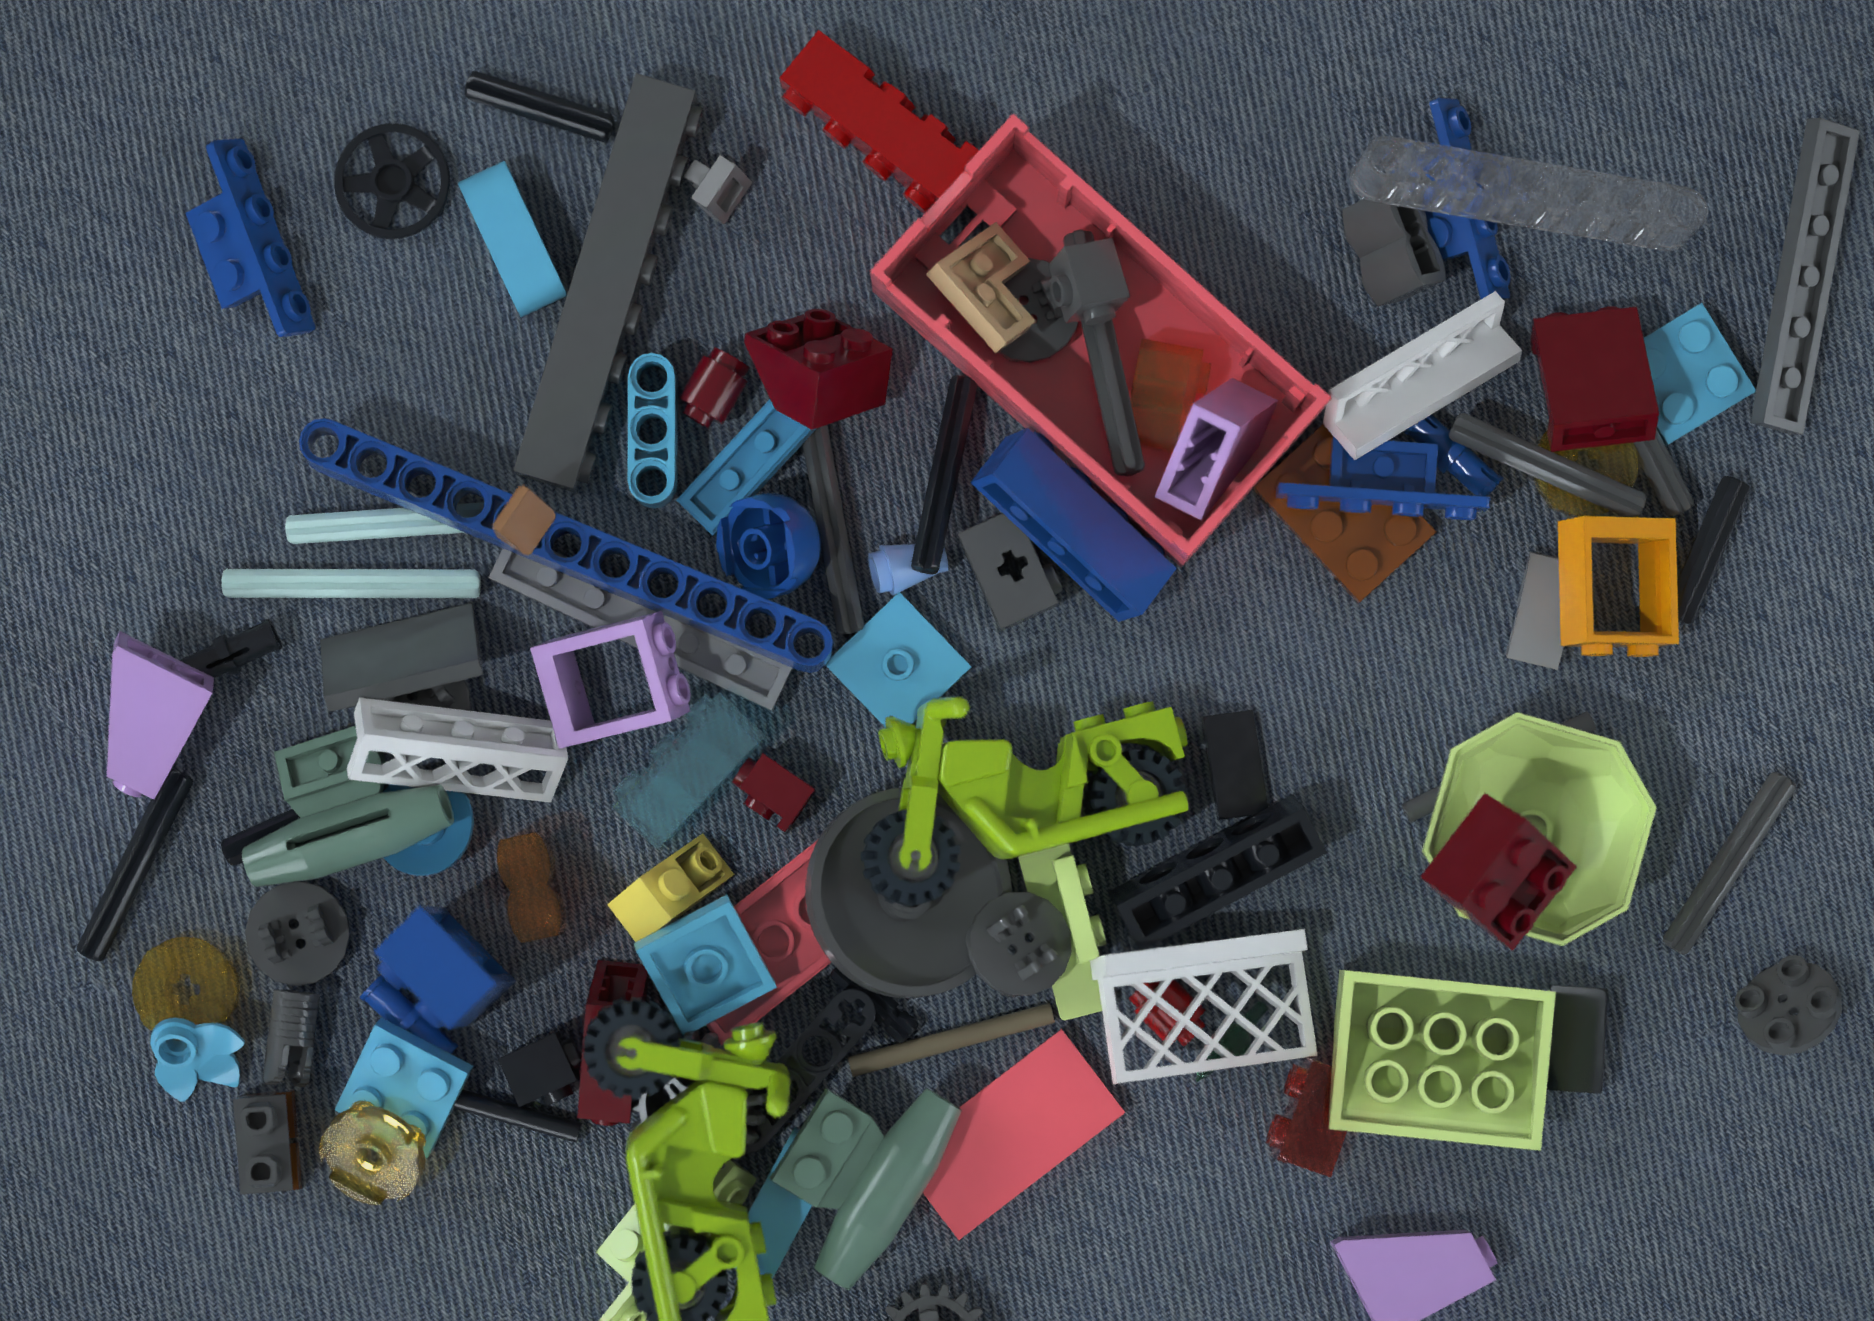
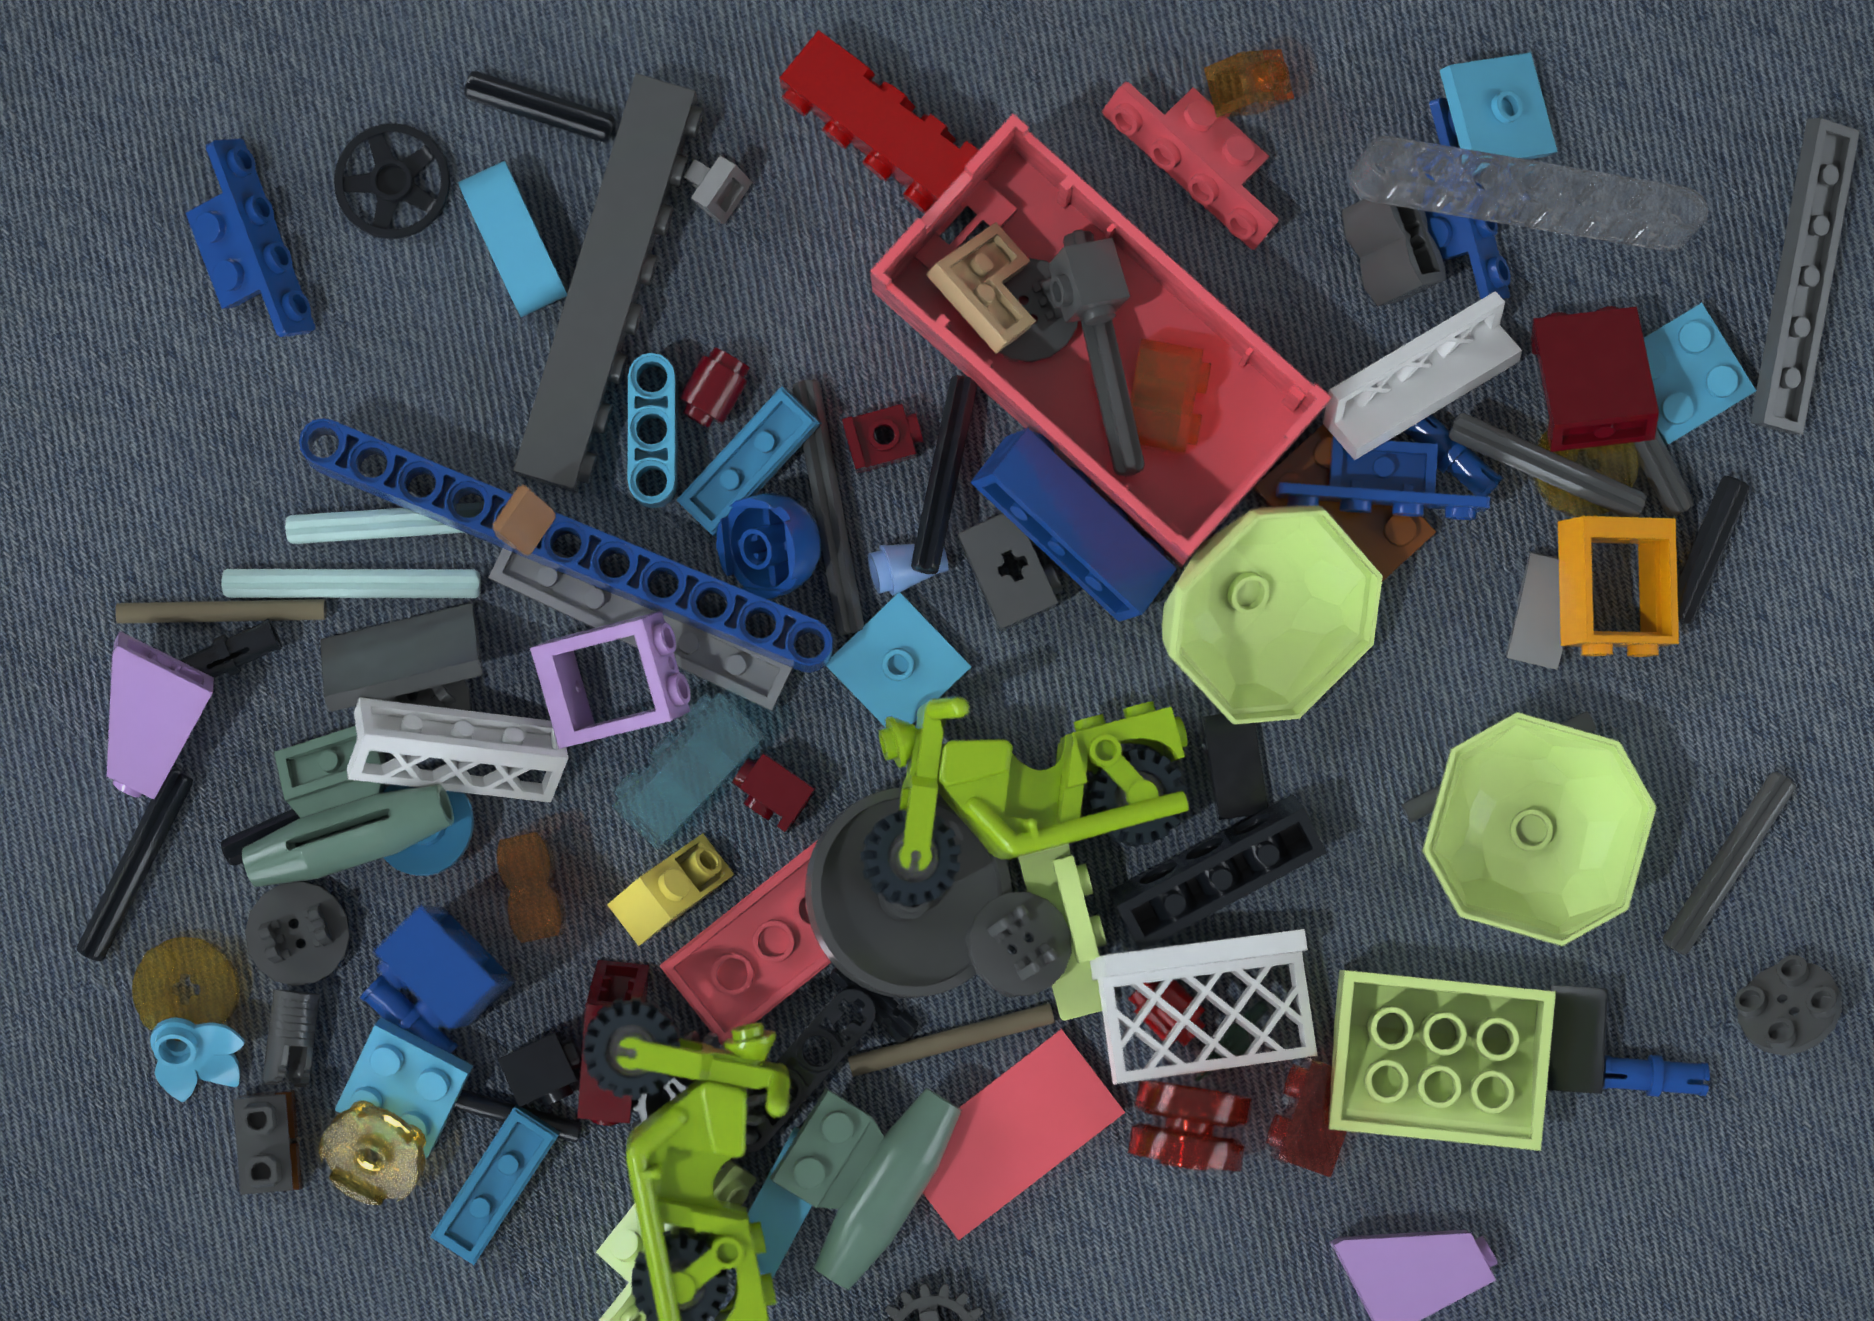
(221, 611): none -> dark tan bar
(495, 1184): none -> dark azure tile
(705, 965): medium azure plate -> none
(820, 367): dark red slope -> none
(871, 455): none -> dark red brick
(1189, 1126): none -> clear red wheel
(1201, 154): none -> coral bracket
(1215, 446): lavender slope -> none
(1249, 83): none -> clear orange brick
(1272, 613): none -> yellowish green rock
(1499, 107): none -> medium azure plate
(1499, 871): dark red slope -> none
(1655, 1075): none -> blue pin

